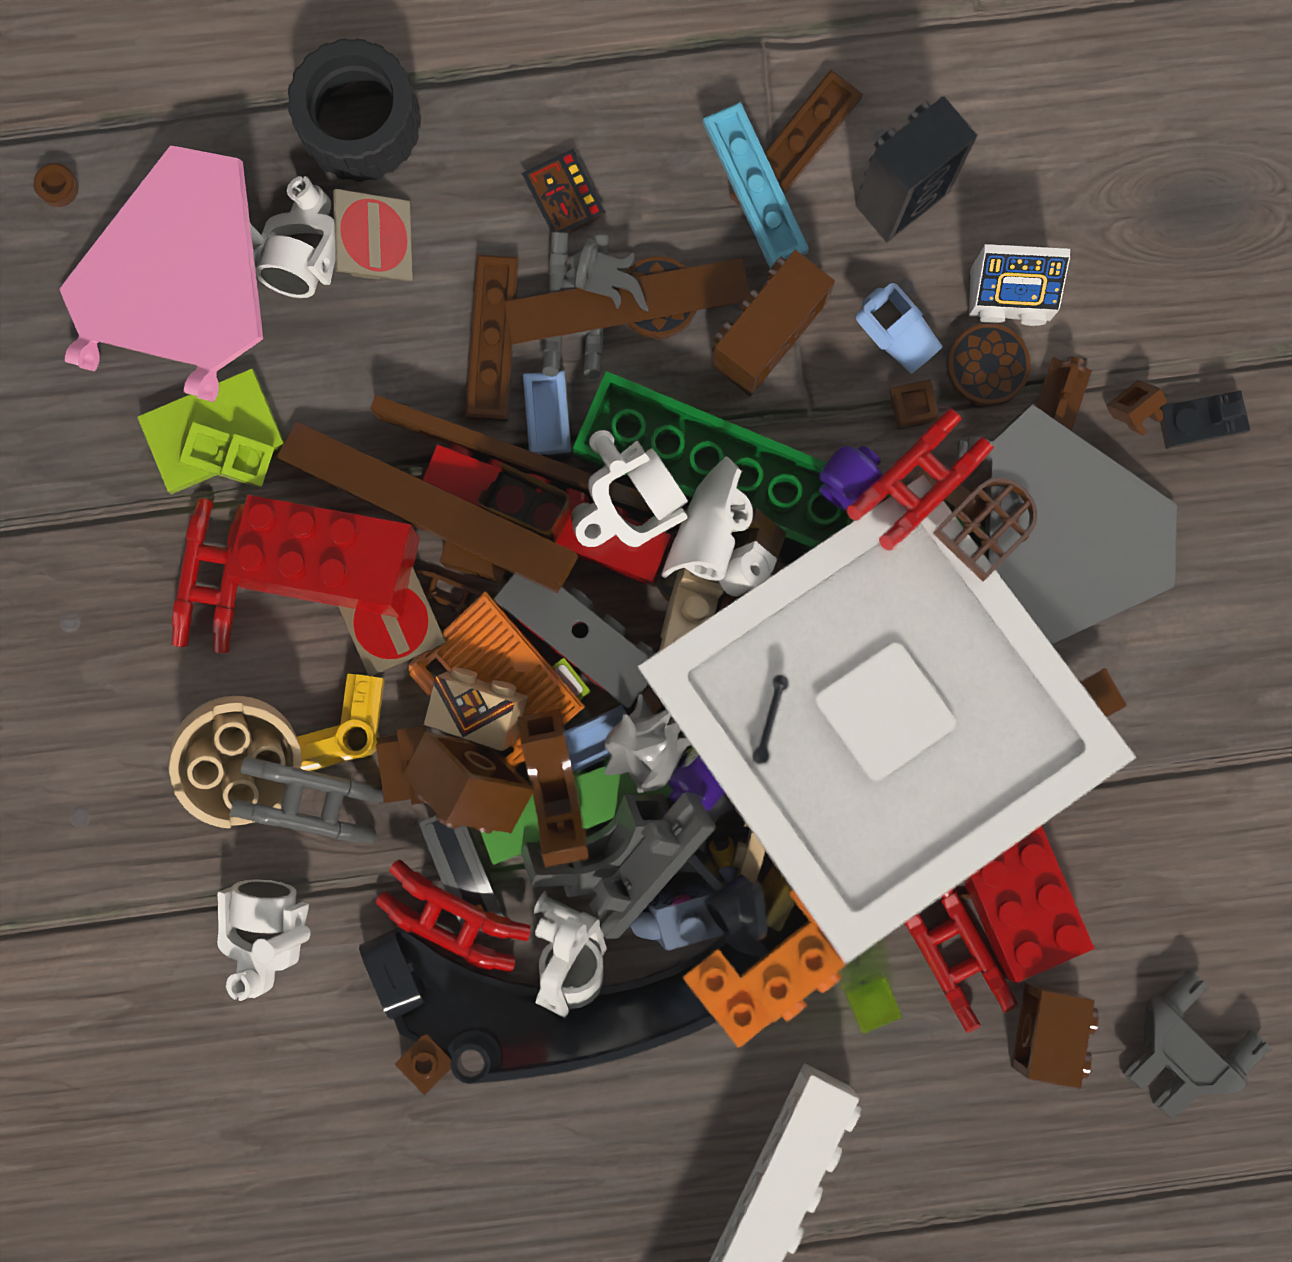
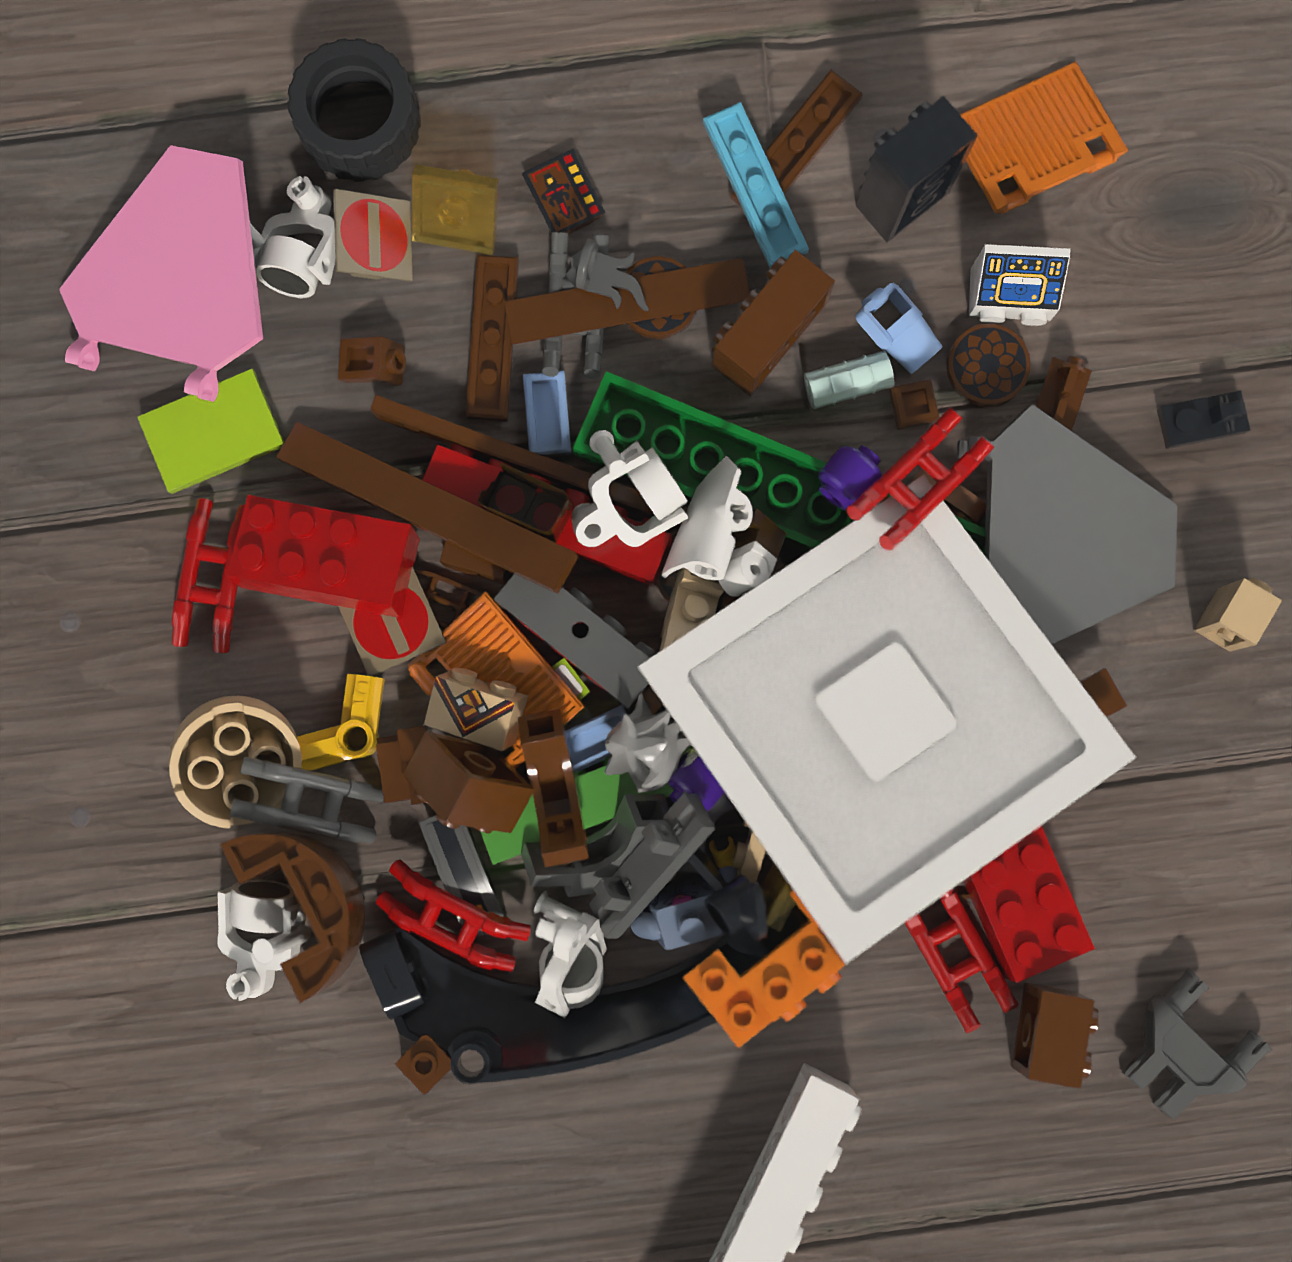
(56, 185): reddish brown tile -> none
(226, 455): lime slope -> none
(325, 892): none -> reddish brown cylinder
(371, 360): none -> reddish brown bracket
(454, 209): none -> clear yellow tile
(761, 754): black hinge -> none
(849, 379): none -> light aqua axle
(871, 1002): clear neon green brick -> none
(973, 525): reddish brown window -> none
(1039, 137): none -> orange window
(1137, 404): reddish brown tile -> none
(1238, 614): none -> tan brick

